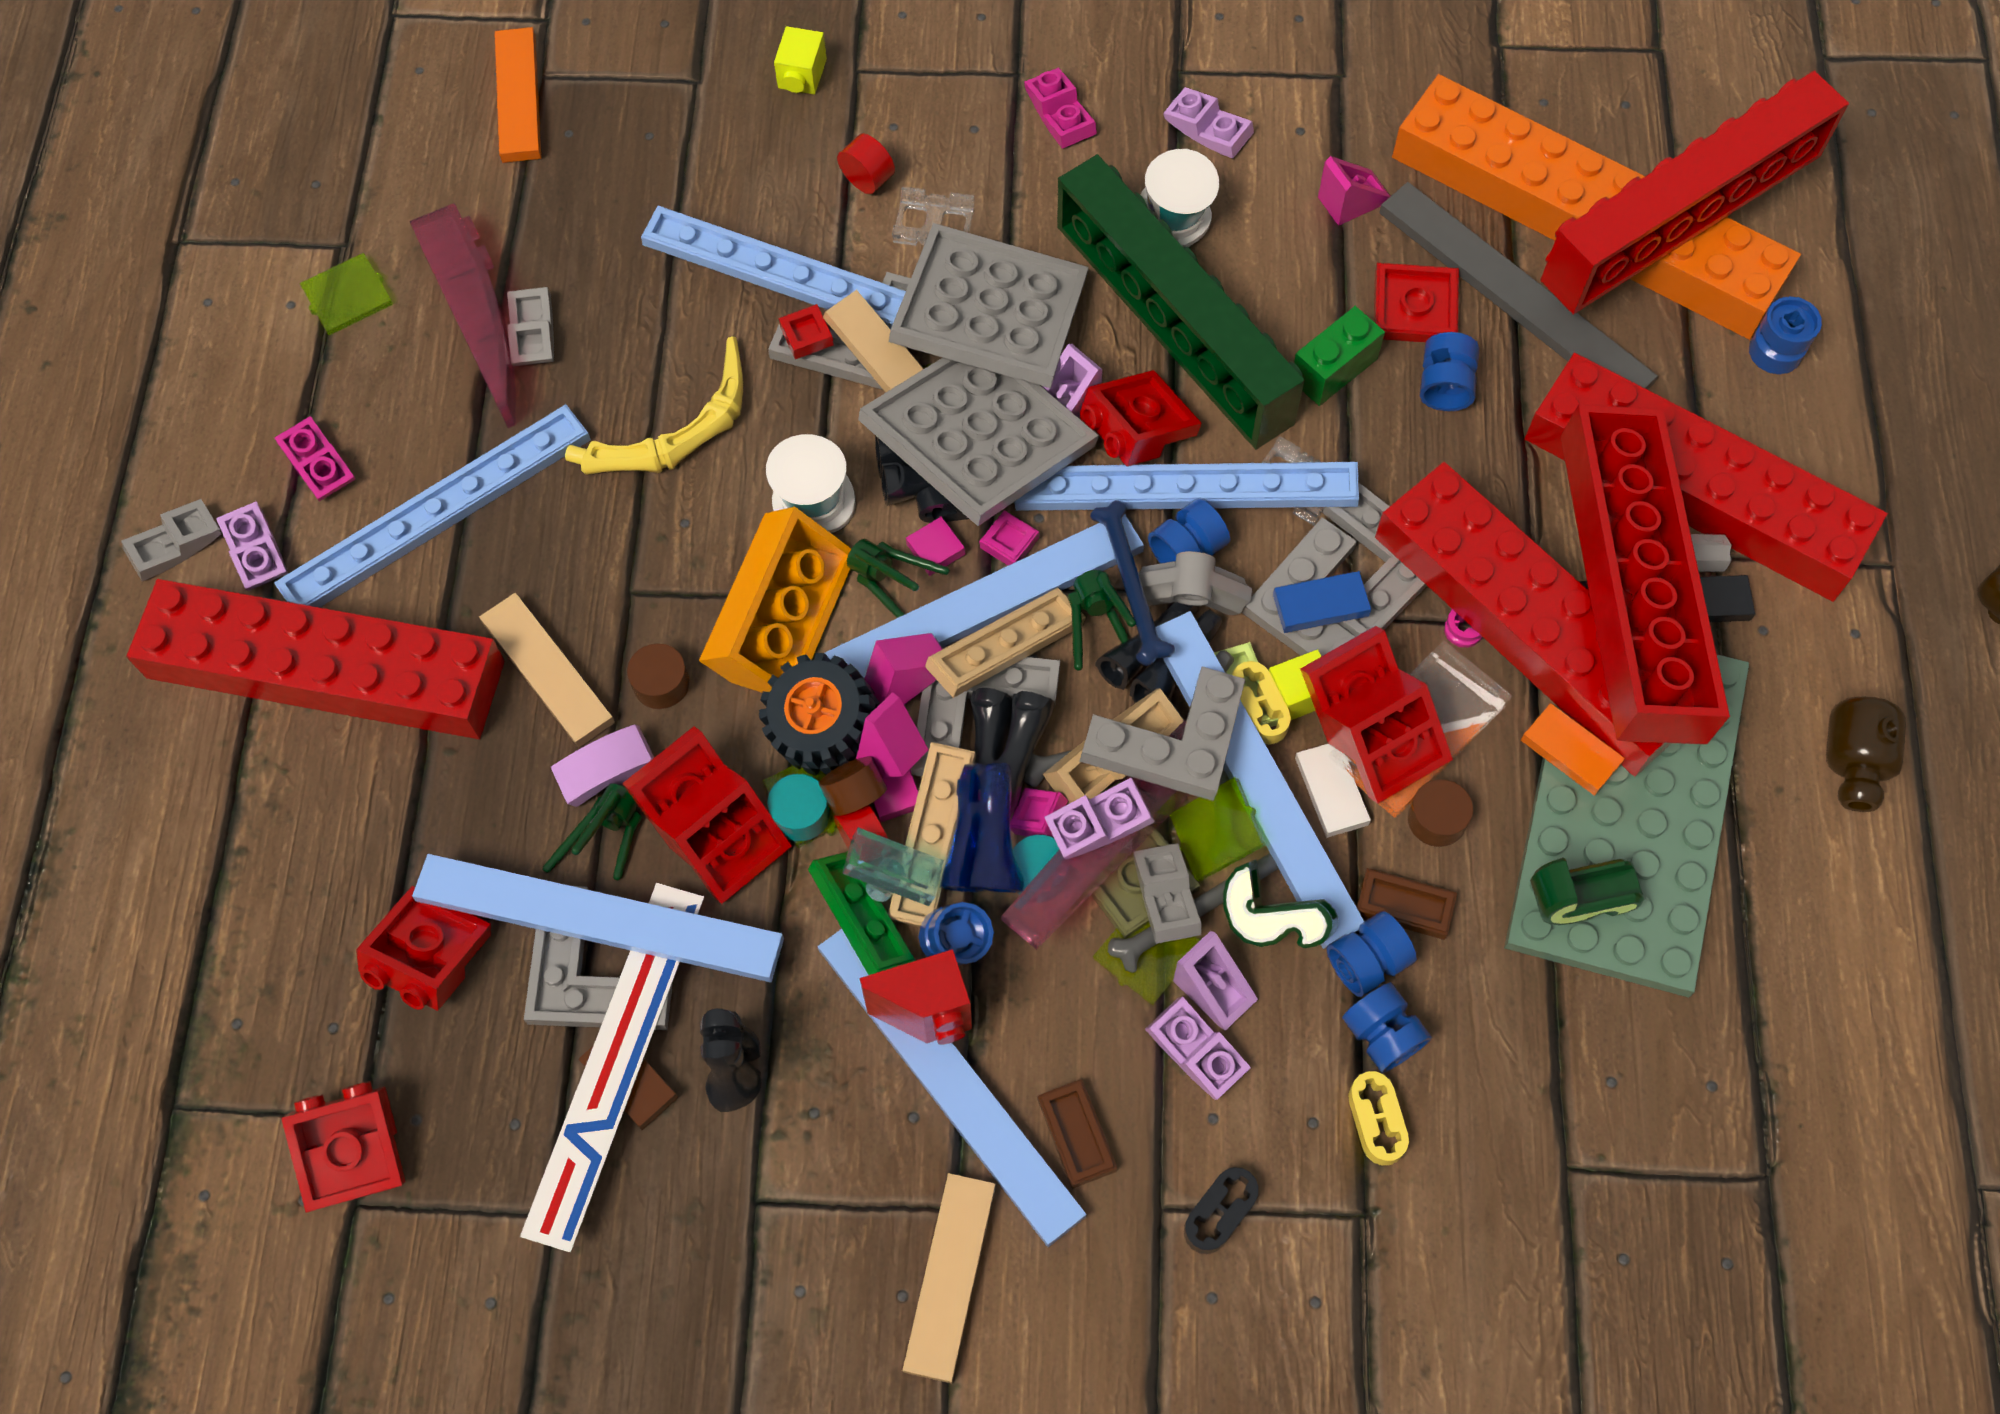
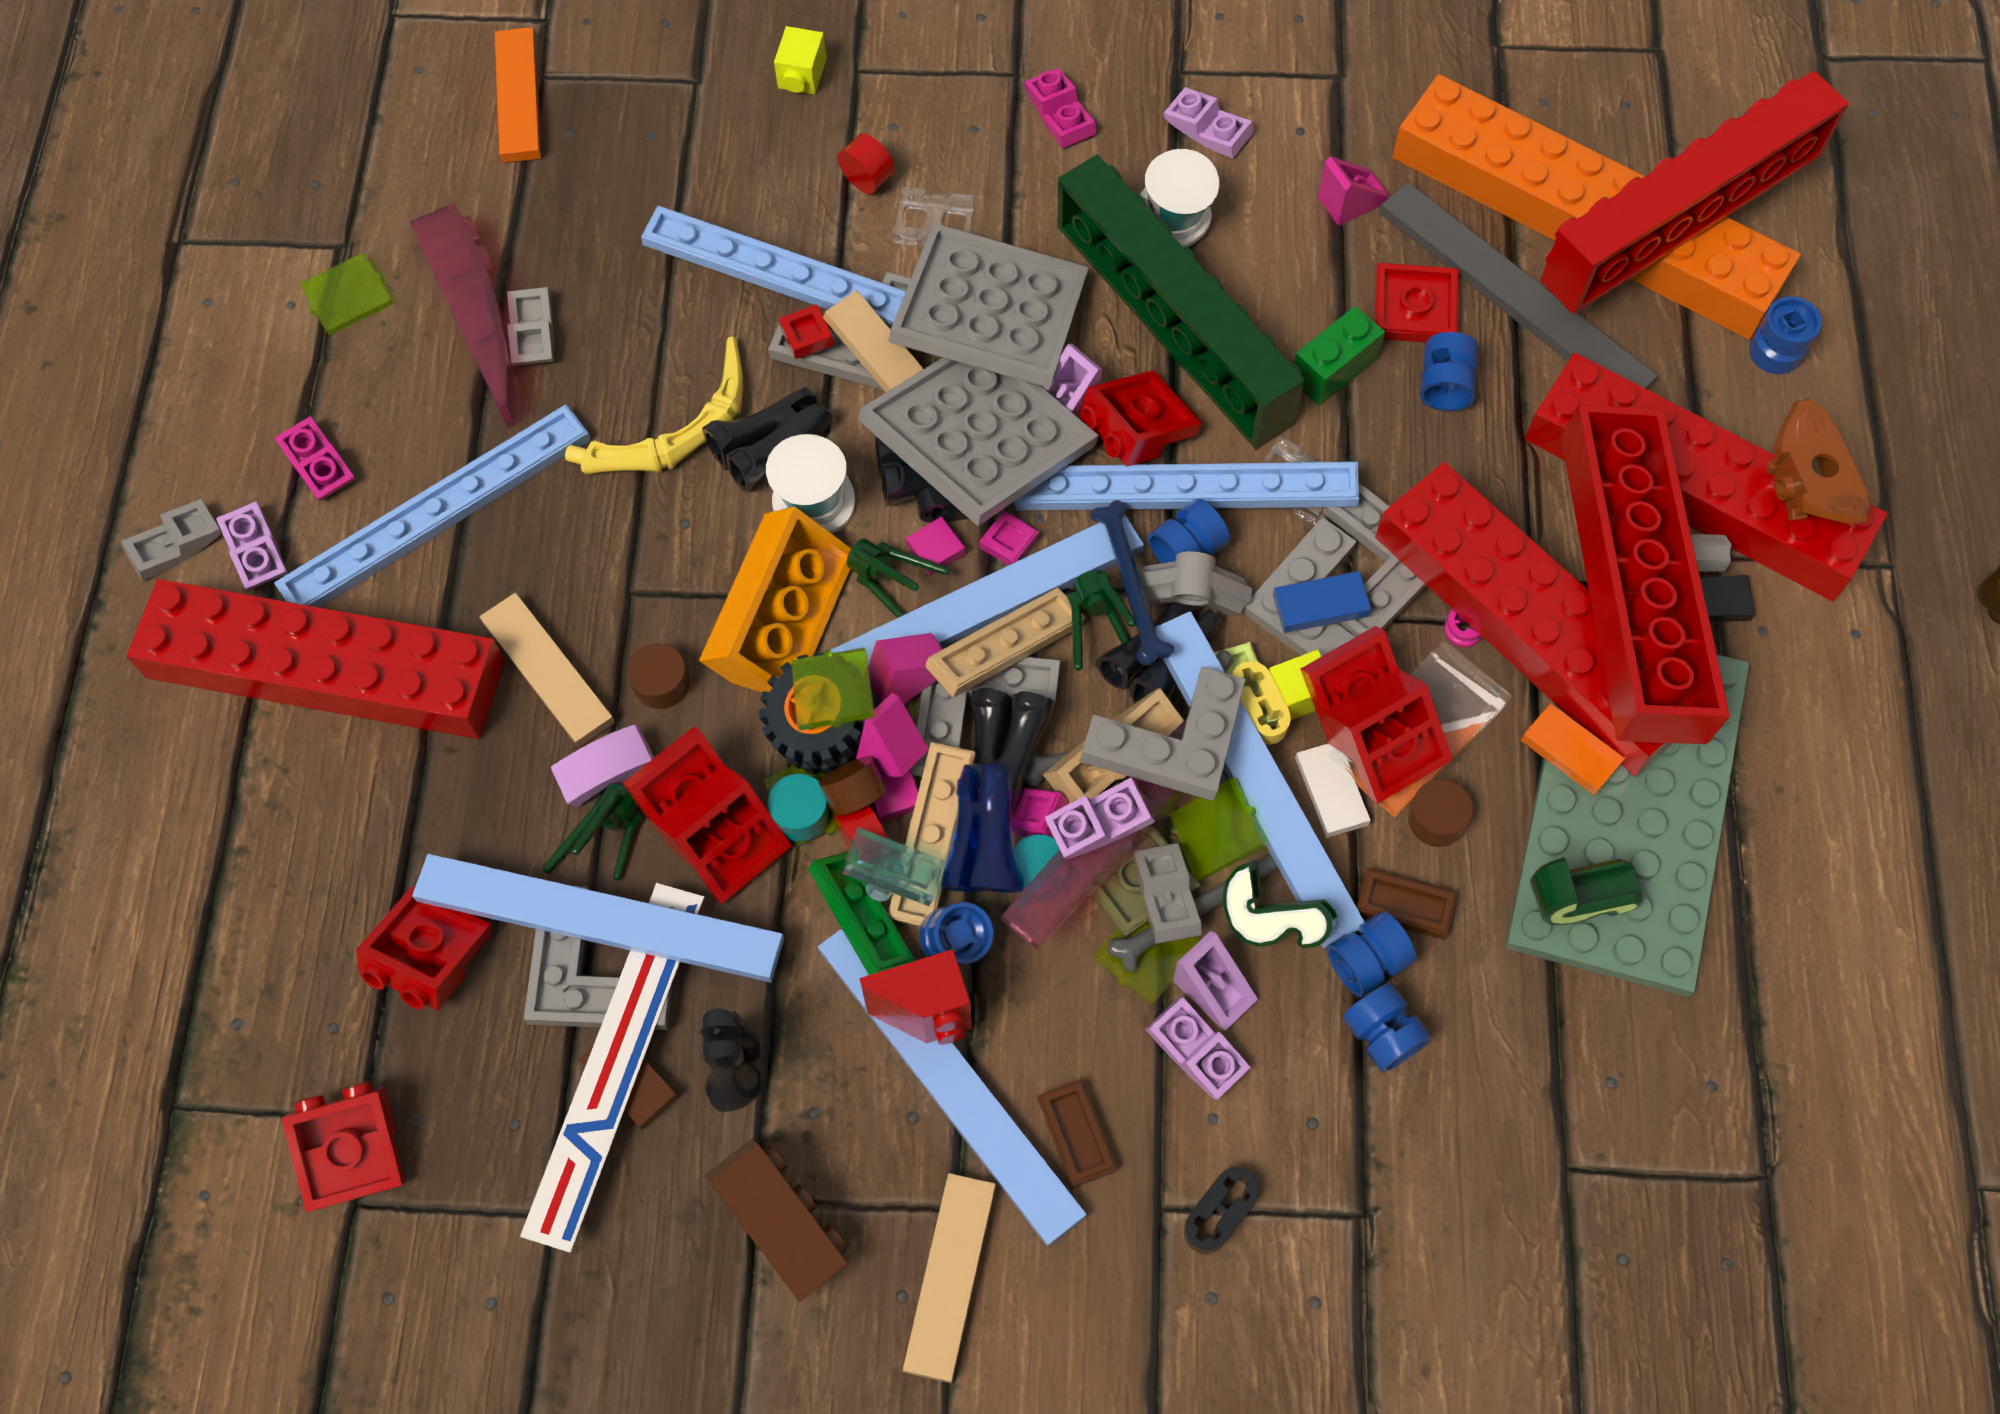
(747, 442): none -> black piece
(778, 1218): none -> reddish brown wedge
(832, 689): none -> clear neon green piece
(1367, 1120): light yellow beam -> none
(1810, 436): none -> dark orange piece
(1865, 748): dark brown piece -> none

